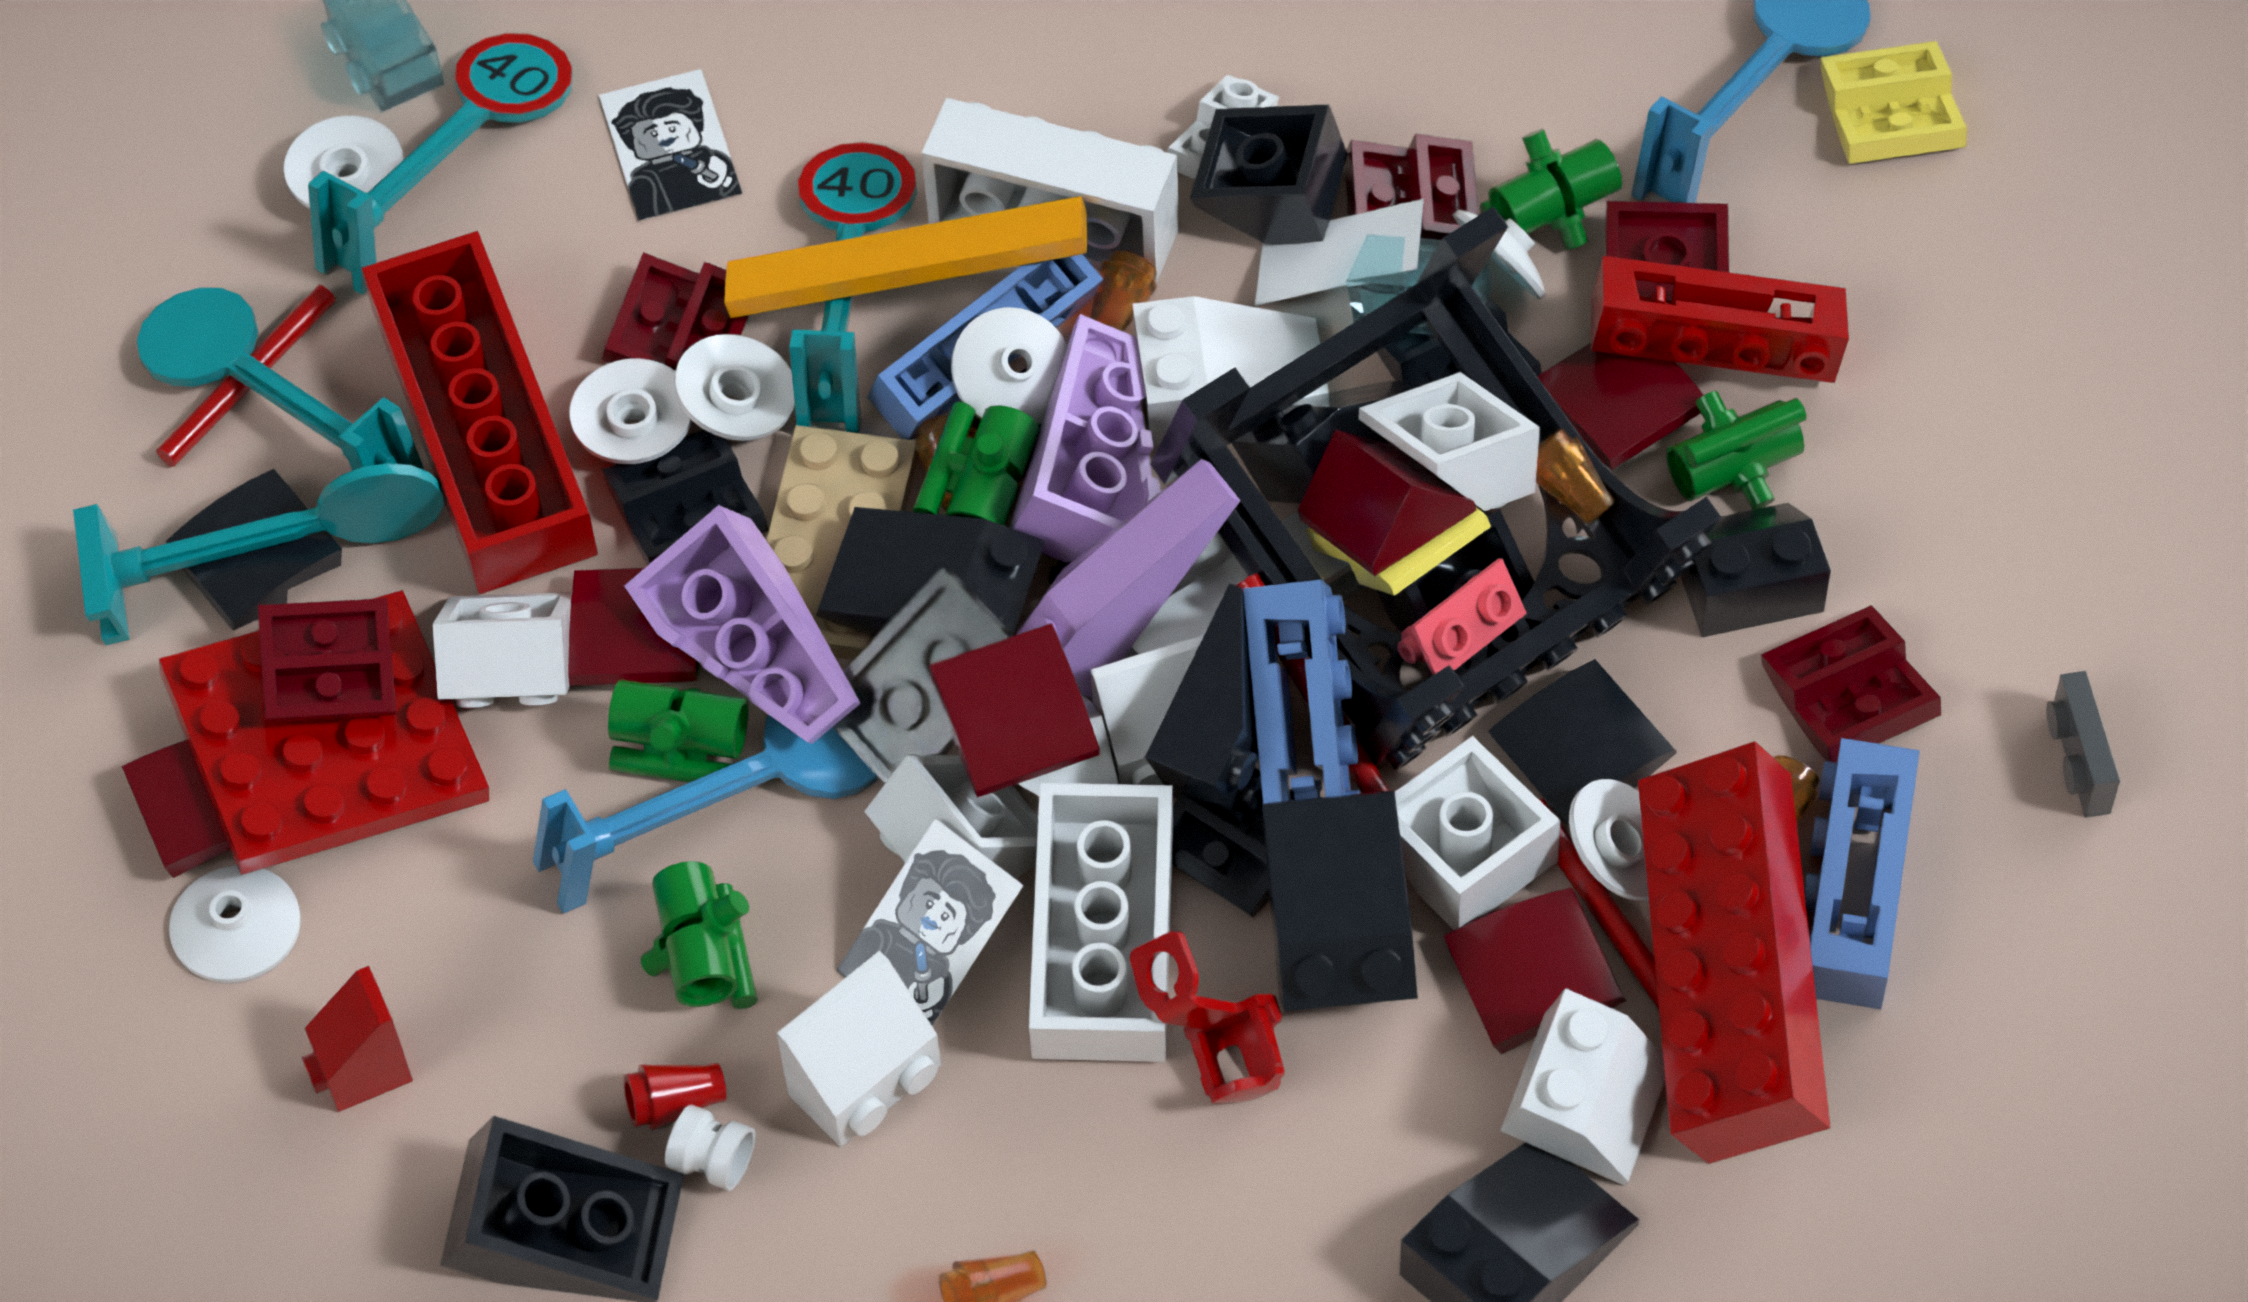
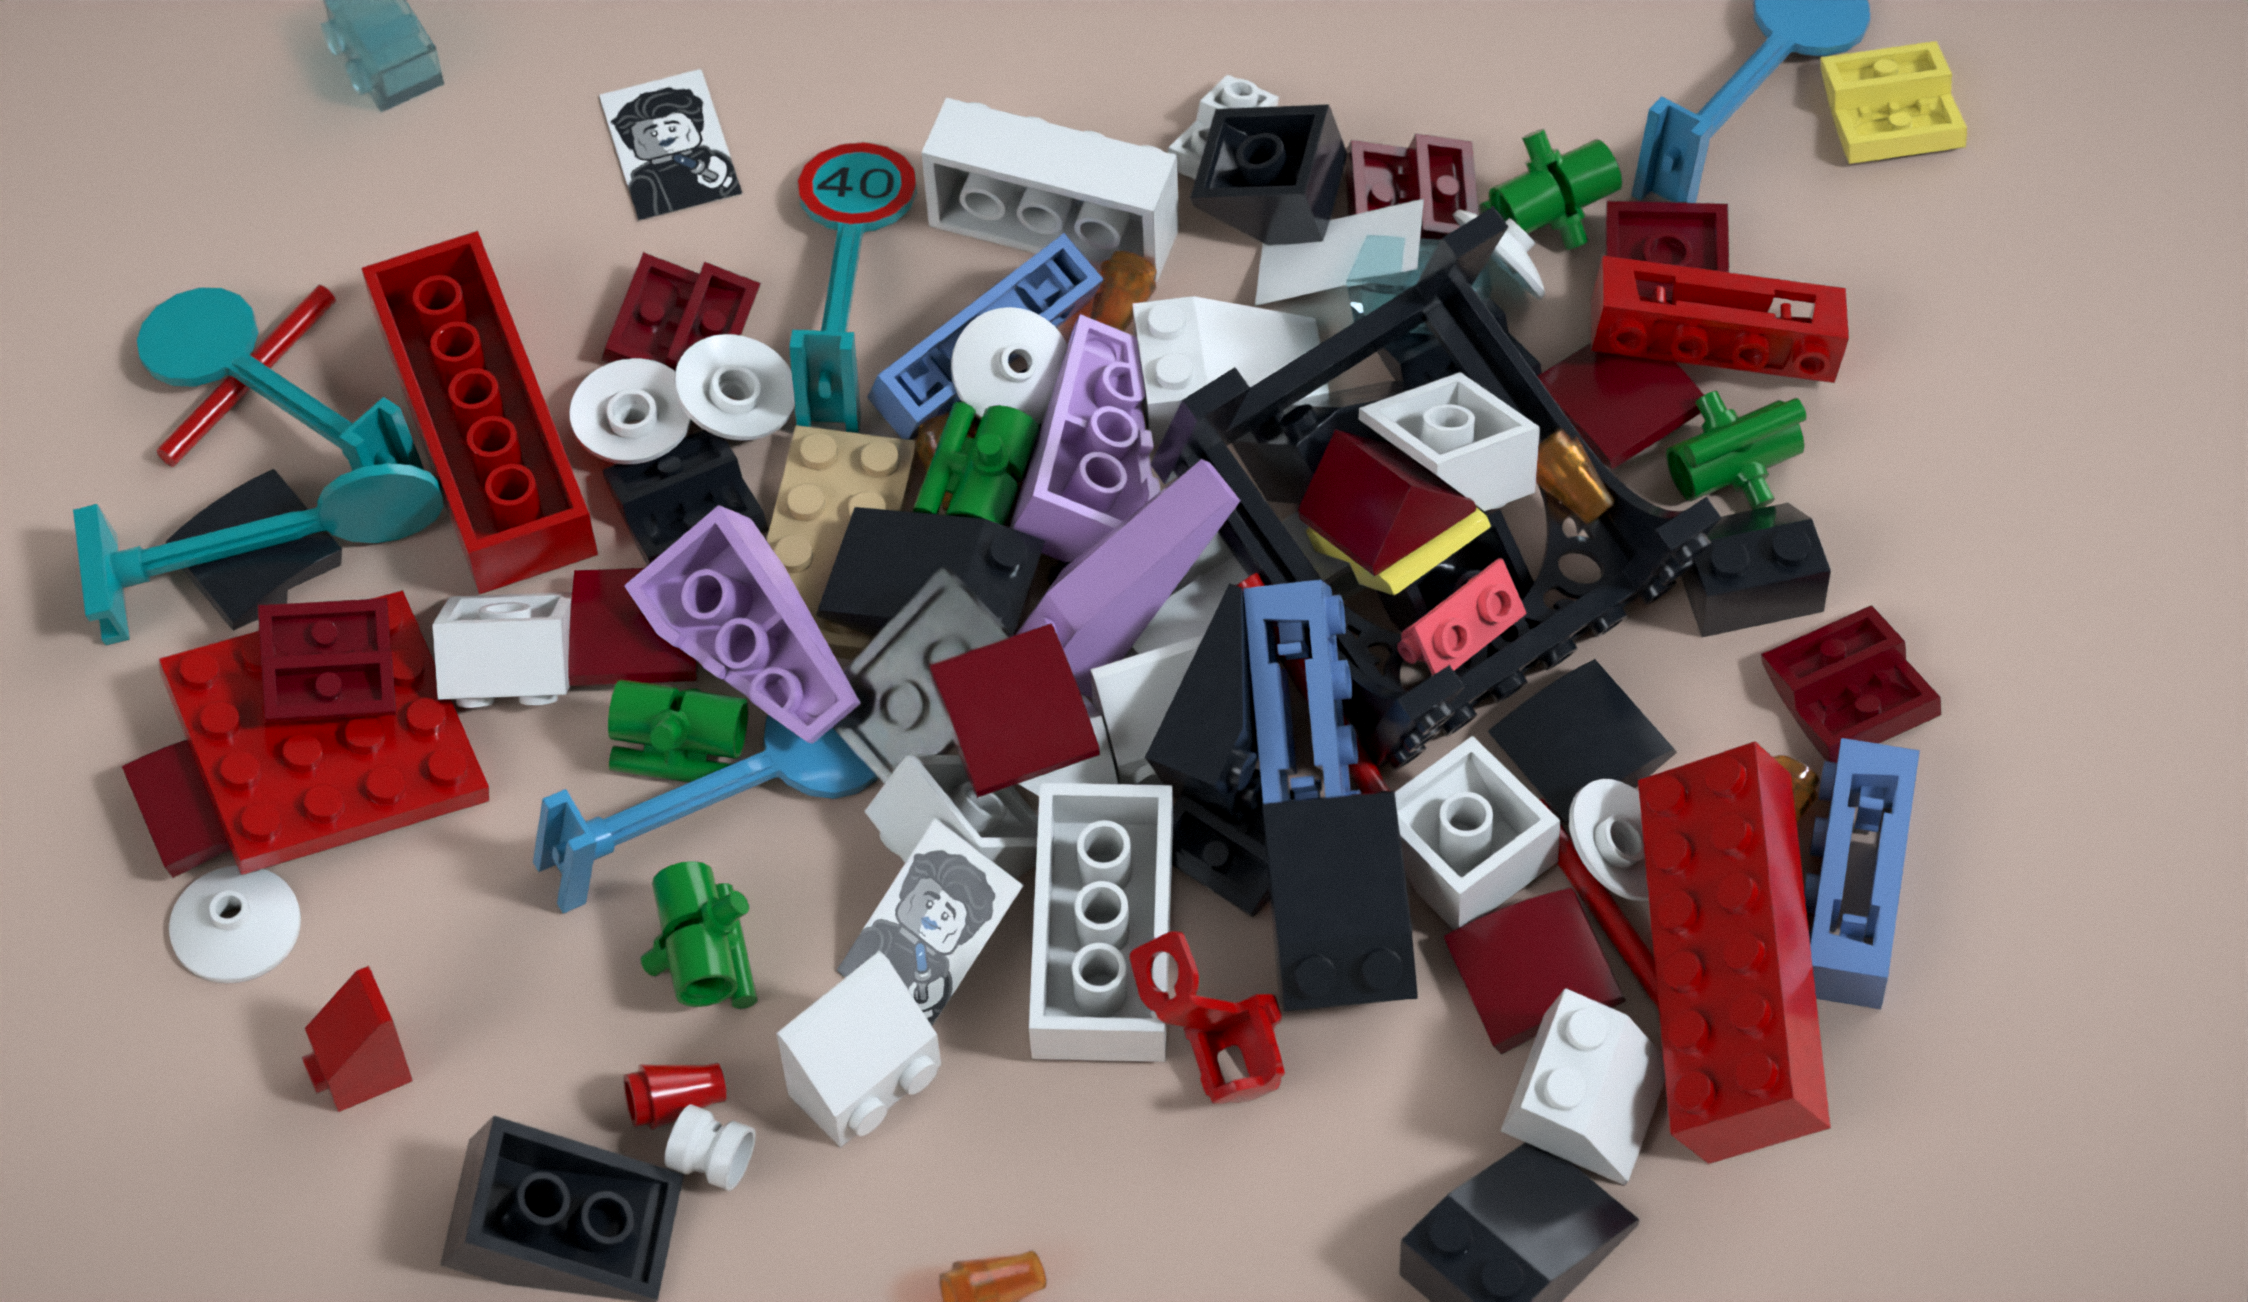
(342, 148): white dish -> none
(497, 79): teal piece -> none
(906, 257): light orange tile -> none
(2088, 758): dark grey plate -> none

